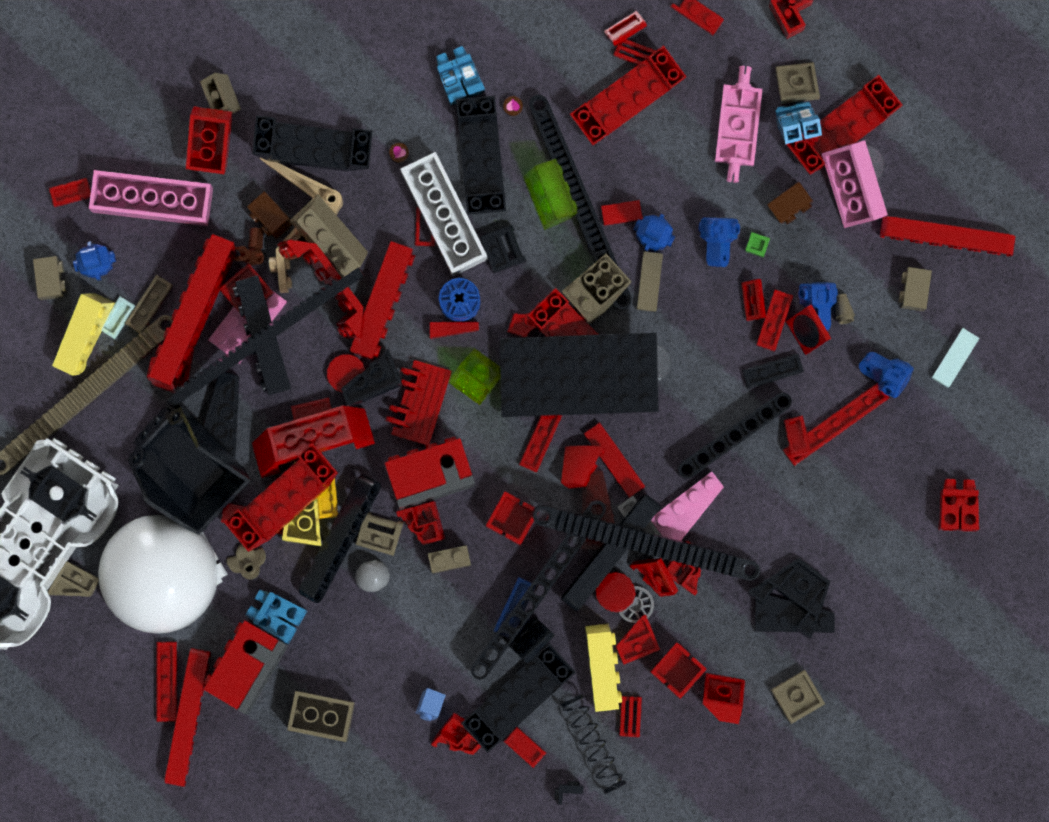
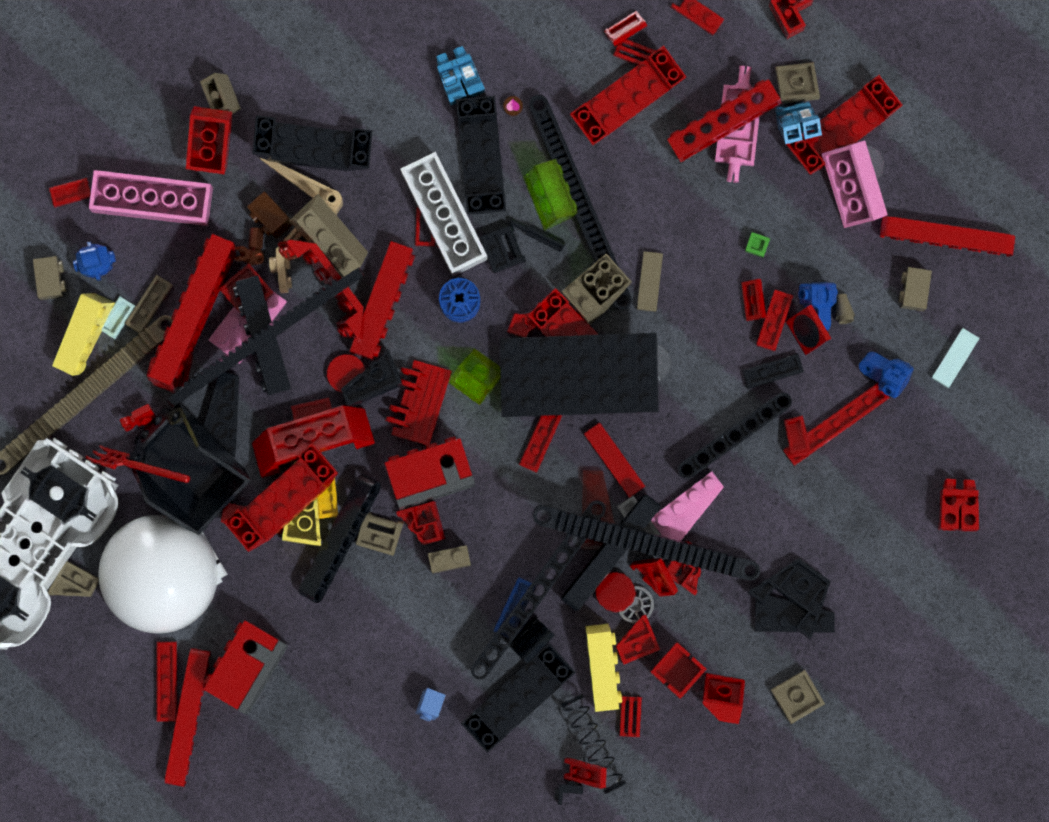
(120, 459): none -> red piece
(139, 417): none -> red plate
(245, 559): dark tan plate -> none
(270, 613): dark azure hips -> none
(321, 716): dark tan brick -> none
(372, 576): light grey hair -> none
(399, 152): reddish brown tile -> none
(445, 329): red piece -> none
(456, 736): red slope -> none
(511, 518): red piece -> none
(524, 747): red tile -> none
(540, 235): none -> black axle
(579, 465): red slope -> none
(586, 773): none -> red hinge
(621, 212): red tile -> none
(654, 232): blue piece -> none
(718, 235): blue piece -> none
(762, 88): none -> red brick
(791, 203): reddish brown brick -> none

